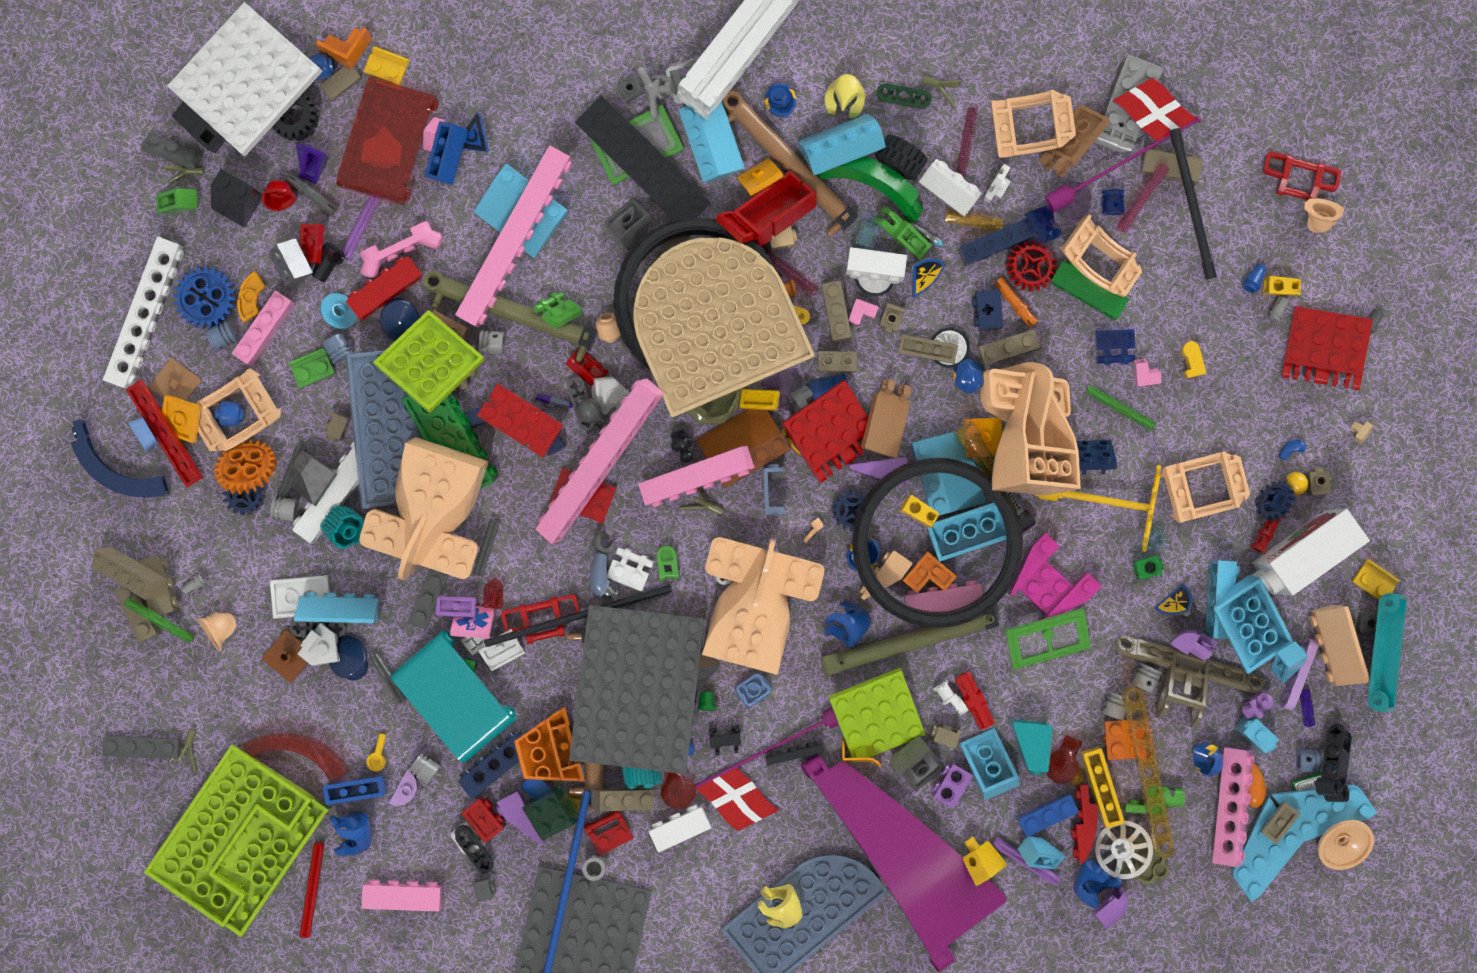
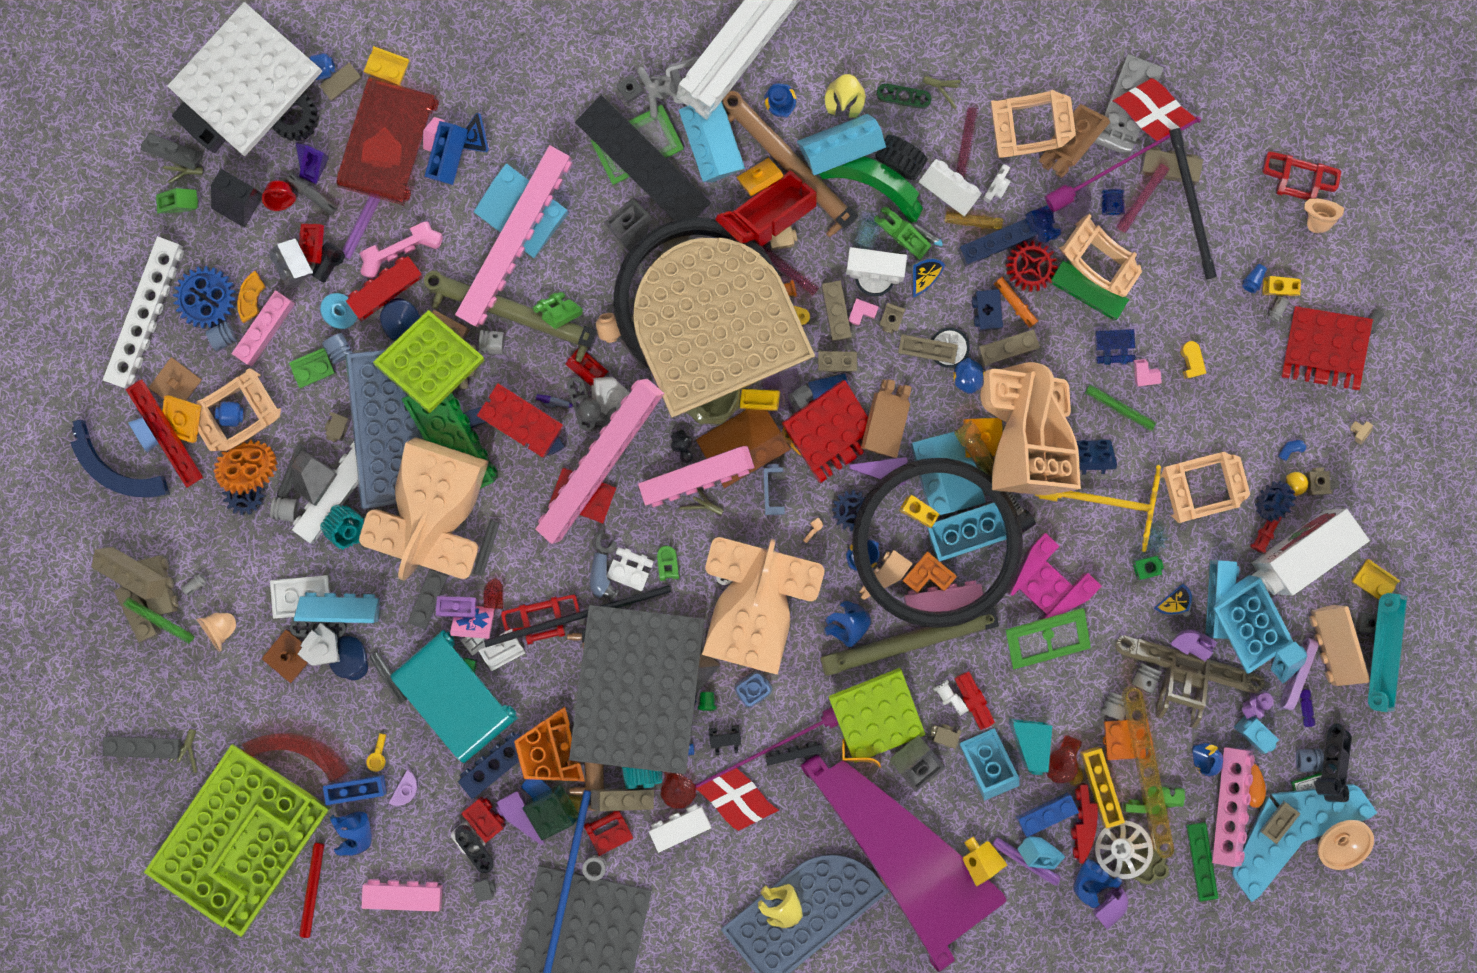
(346, 52): orange panel -> none
(424, 768): light grey piece -> none
(956, 787): medium lavender brick -> none
(1202, 861): none -> green tile

